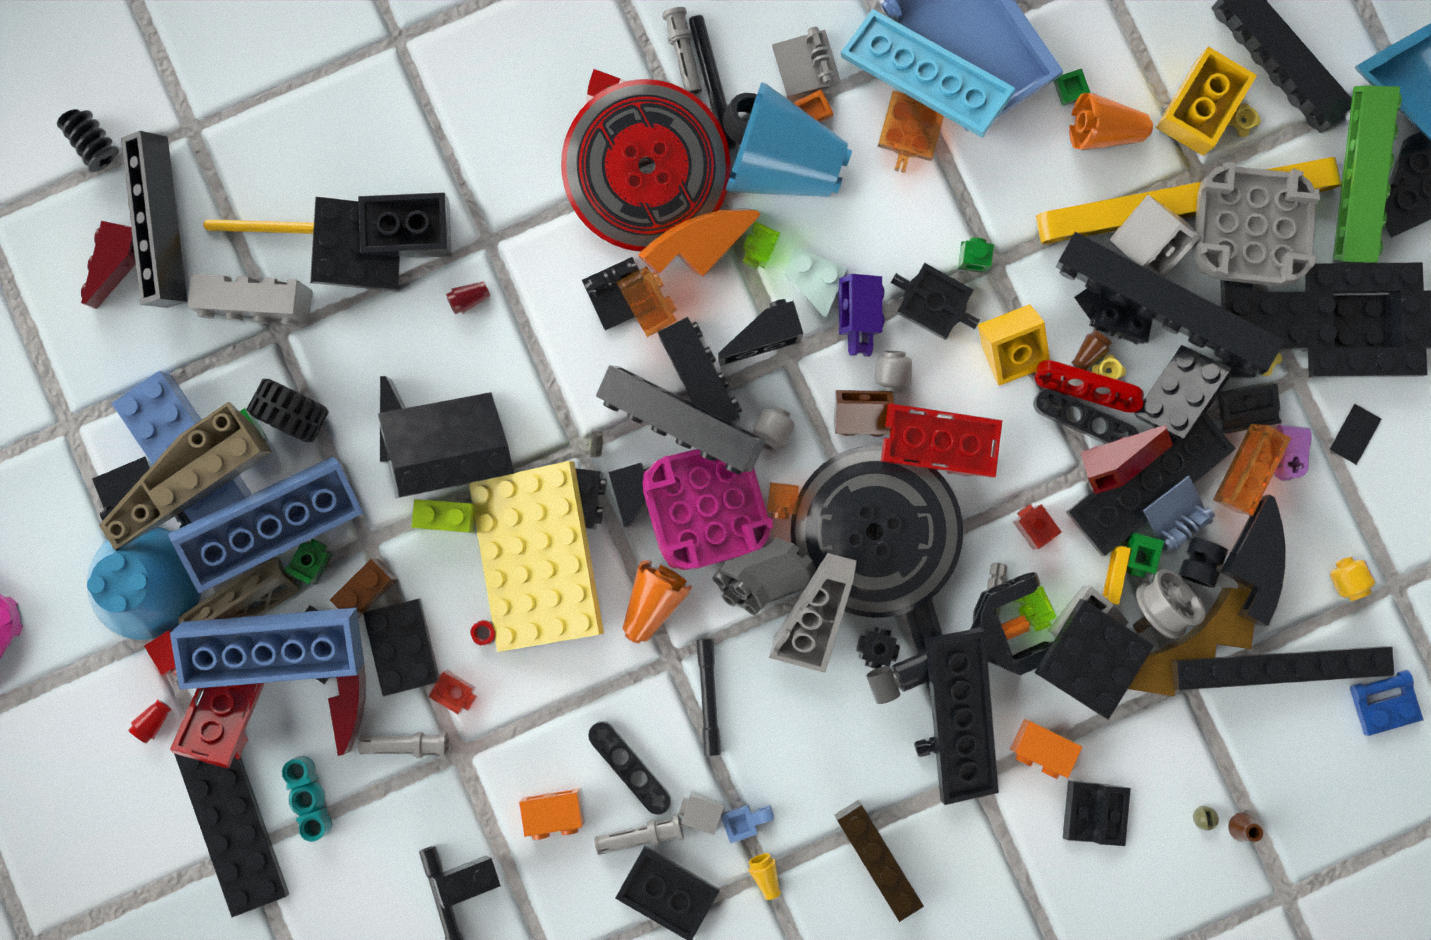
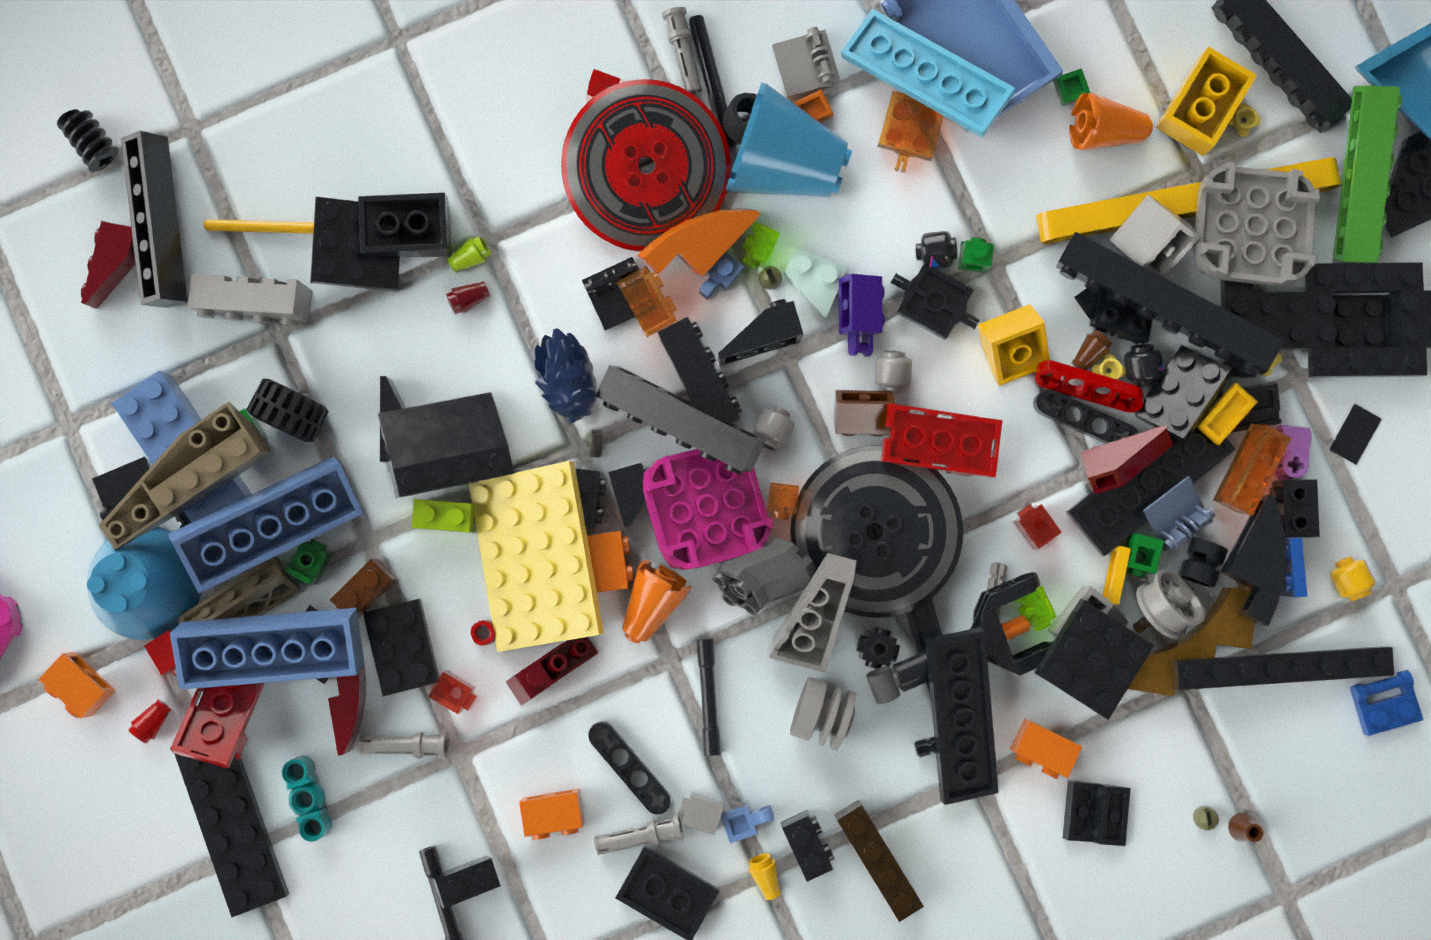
(76, 685): none -> orange brick
(469, 254): none -> lime cone
(550, 668): none -> dark red slope
(565, 375): none -> dark blue head
(609, 561): none -> orange brick
(722, 274): none -> medium blue plate
(764, 278): none -> olive hinge
(806, 845): none -> black brick
(823, 713): none -> light grey wheel
(937, 249): none -> black head
(1143, 364): none -> black head
(1226, 413): none -> yellow tile
(1294, 577): none -> blue plate
(1297, 507): none -> black brick

